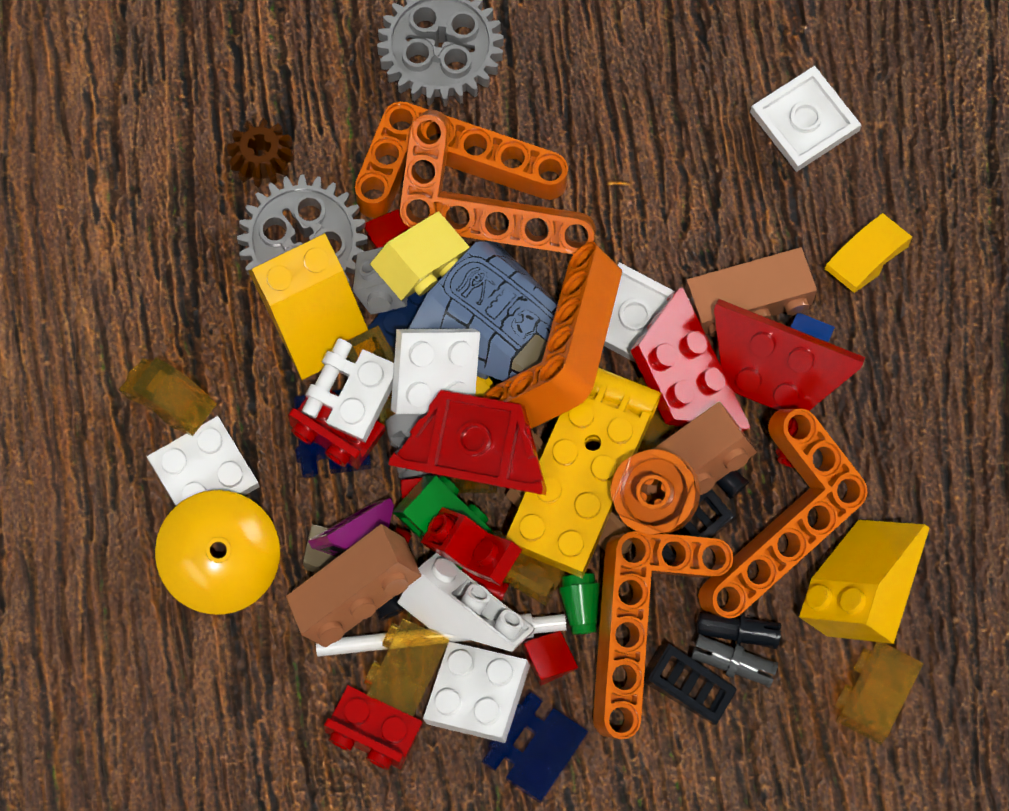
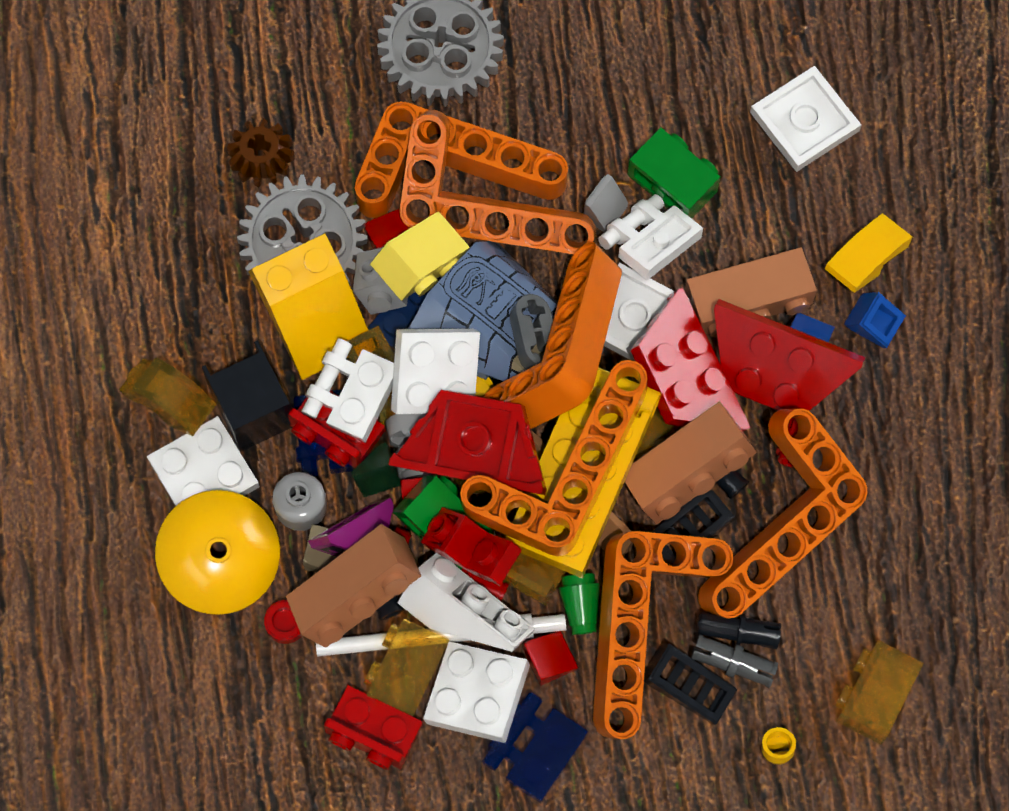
(250, 400): none -> black piece
(281, 623): none -> red tile
(303, 513): none -> light grey head
(375, 474): none -> clear green slope
(527, 333): none -> dark grey beam
(575, 474): none -> orange beam
(605, 203): none -> light grey slope
(634, 503): orange brick -> none
(656, 244): none -> white plate
(674, 173): none -> green brick
(778, 739): none -> yellow hinge
(866, 582): yellow slope -> none
(875, 319): none -> blue slope

